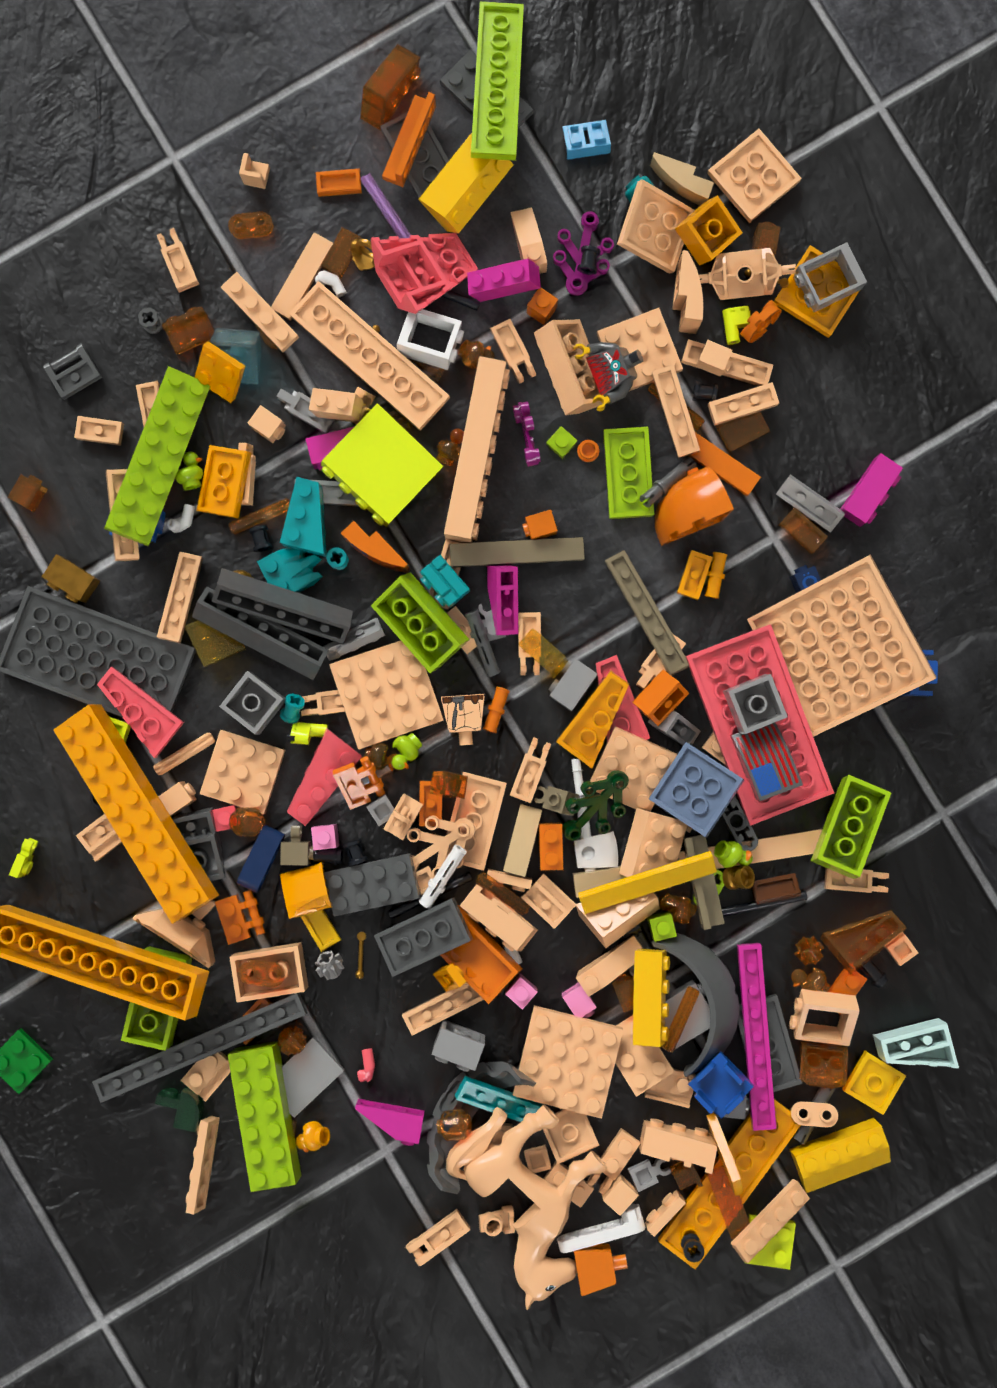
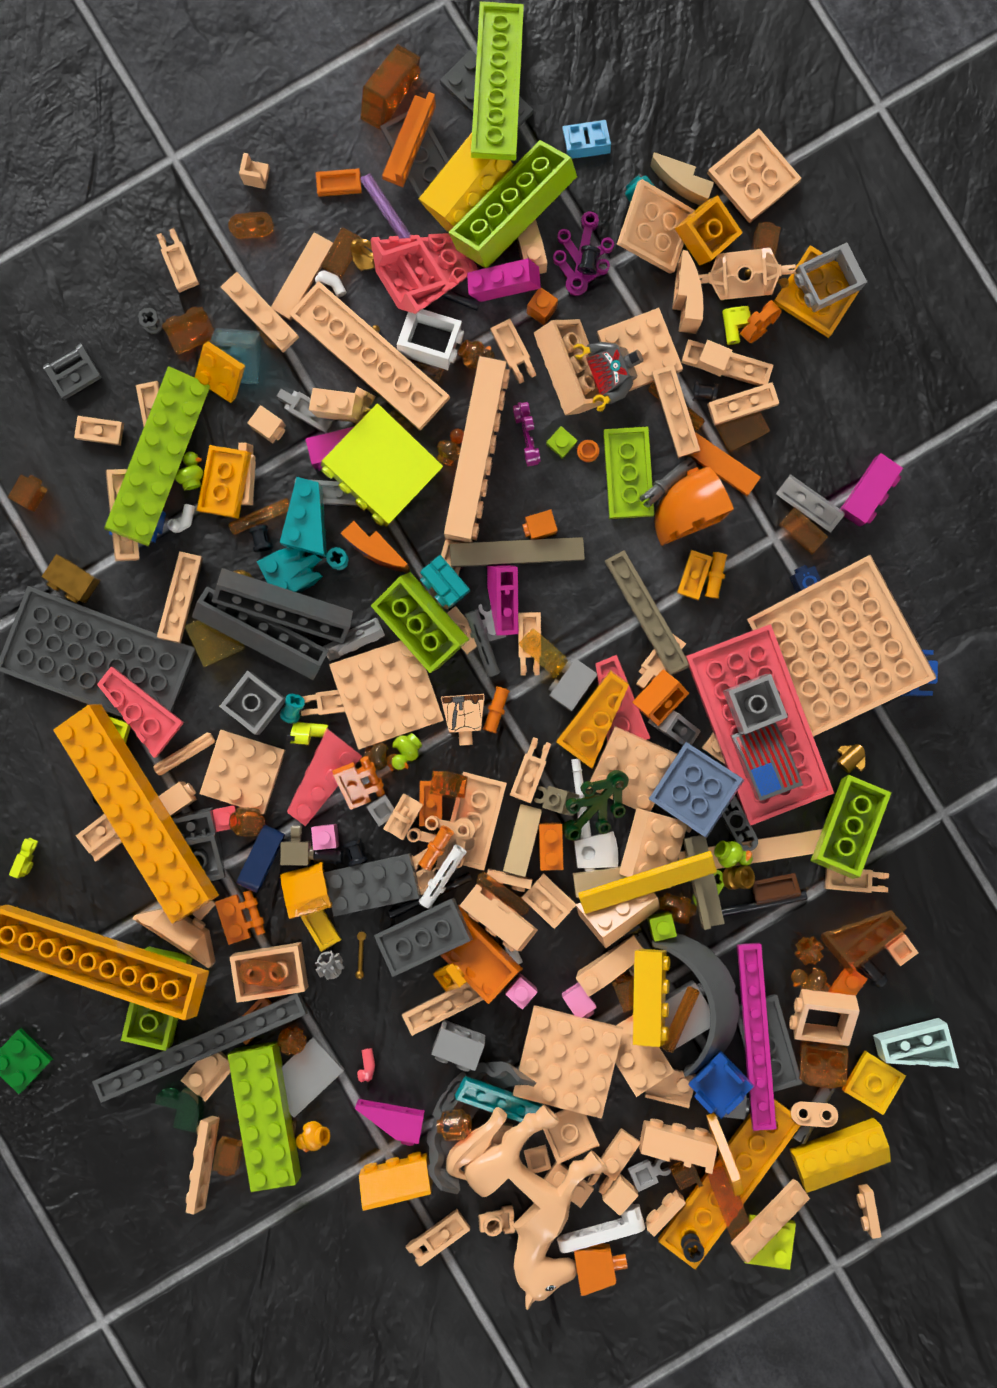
(228, 1156): none -> clear orange brick
(395, 1181): none -> light orange slope
(436, 848): none -> orange pin
(513, 204): none -> lime brick
(852, 757): none -> pearl gold piece
(870, 1219): none -> light nougat plate

